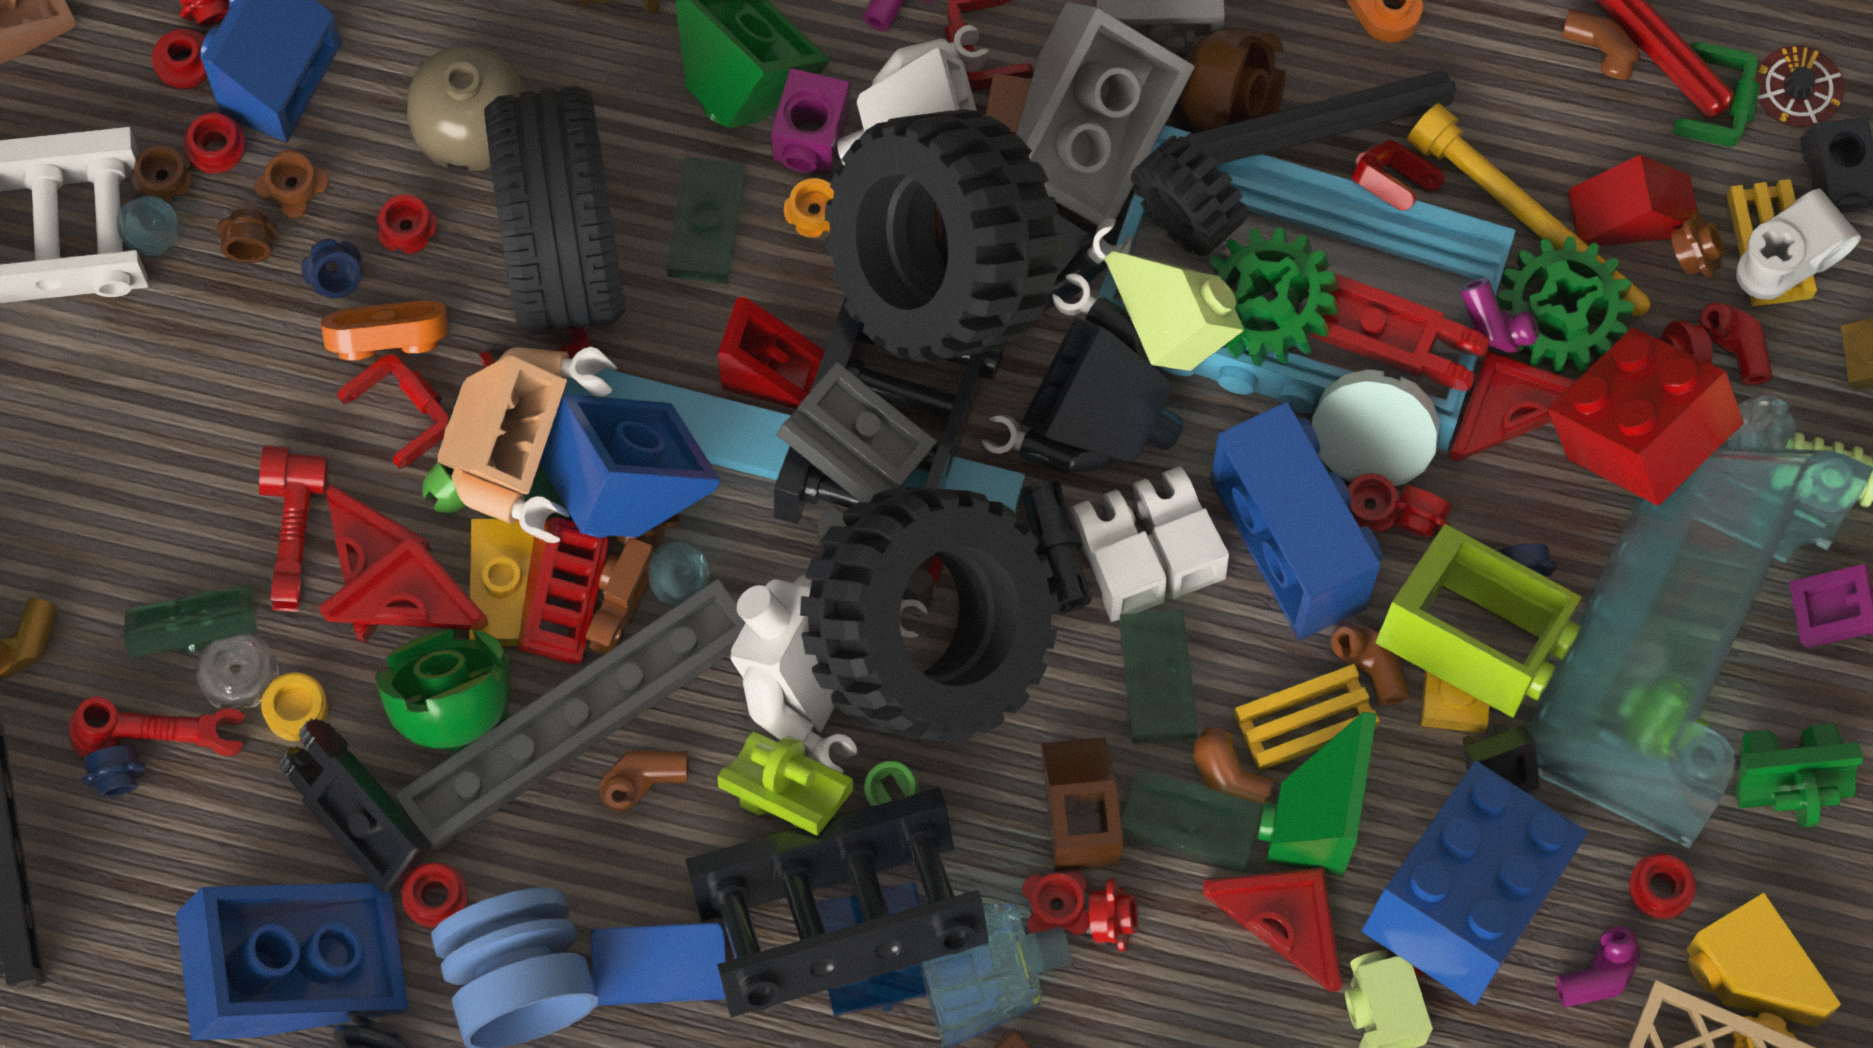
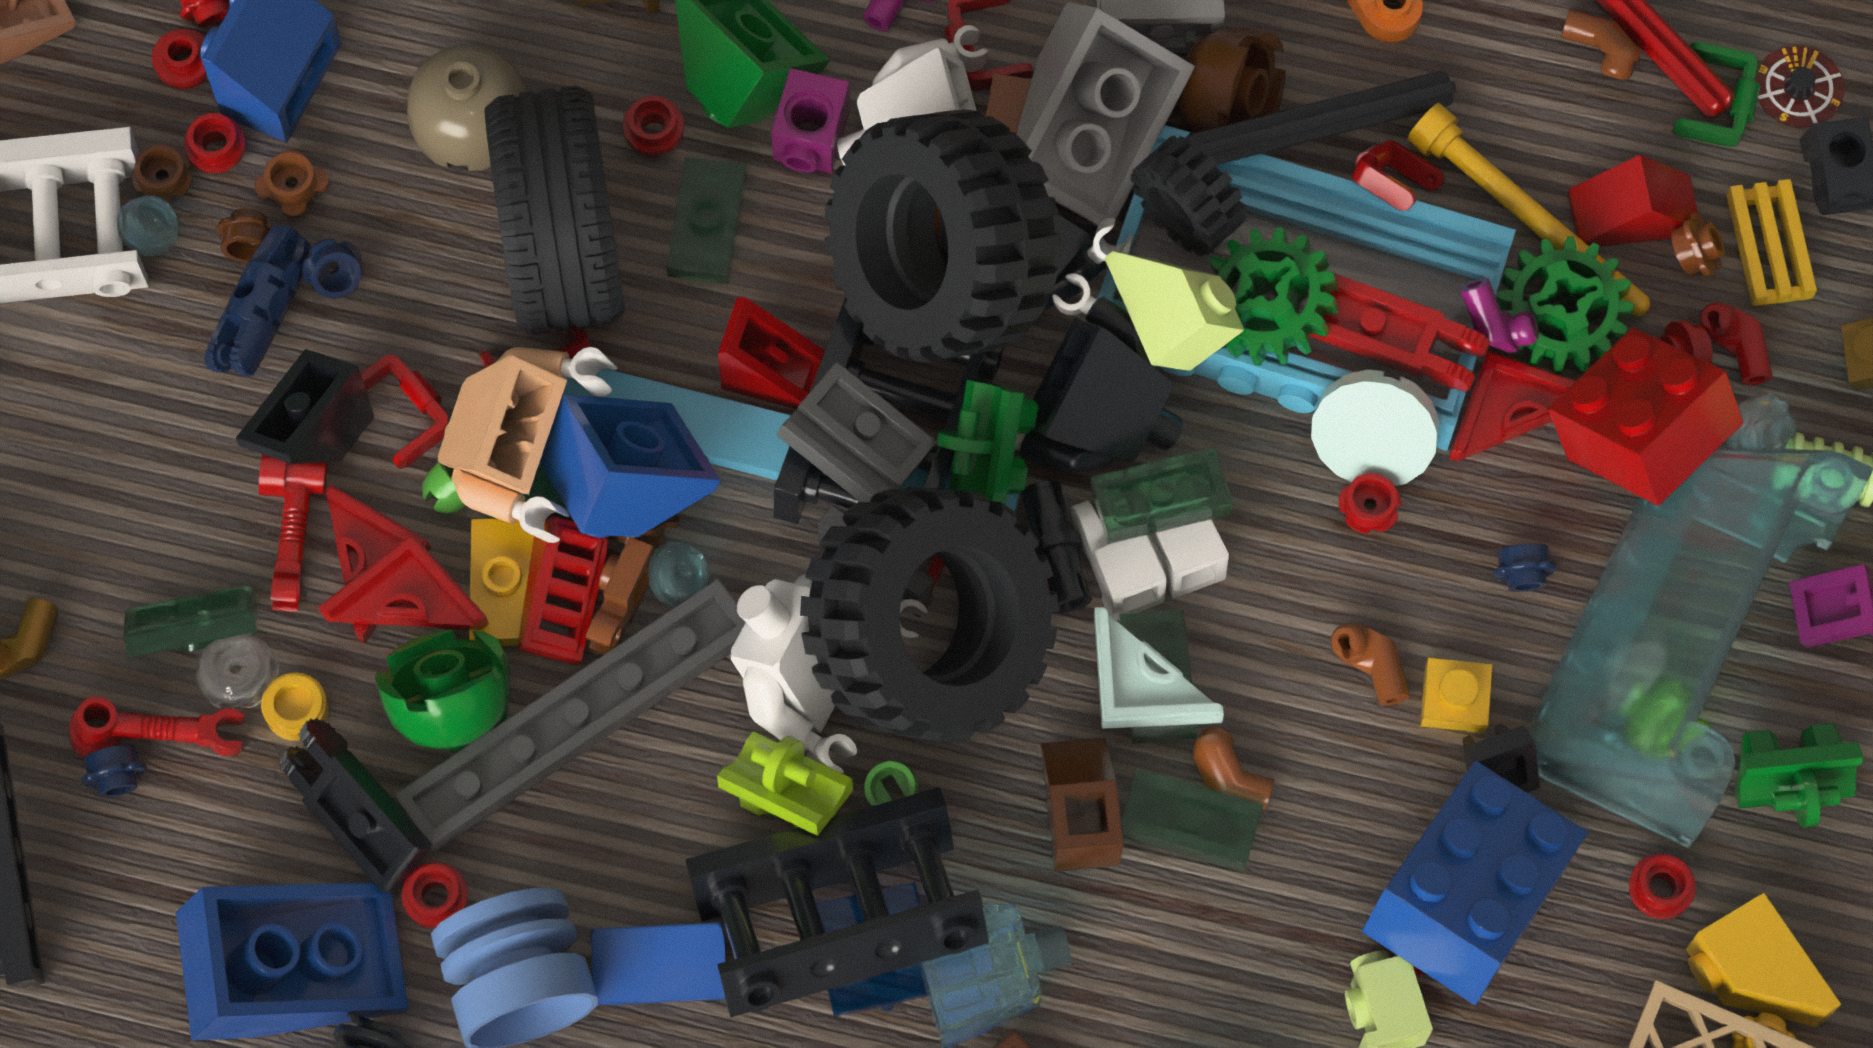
(258, 303): none -> dark blue hinge
(311, 412): none -> black slope
(400, 210): red plate -> none
(404, 325): orange plate -> none
(637, 773): dark orange arm -> none
(653, 110): none -> red plate
(803, 196): light orange plate -> none
(987, 440): none -> green hips
(1064, 887): red plate -> none
(1113, 915): red plate -> none
(1141, 685): none -> light aqua tile
(1161, 495): none -> clear green plate
(1248, 713): yellow tile -> none
(1286, 913): red tile -> none
(1295, 520): blue brick -> none
(1321, 804): green slope -> none
(1421, 511): red plate -> none
(1498, 586): lime window -> none
(1608, 972): magenta arm -> none
(1795, 246): white piece -> none

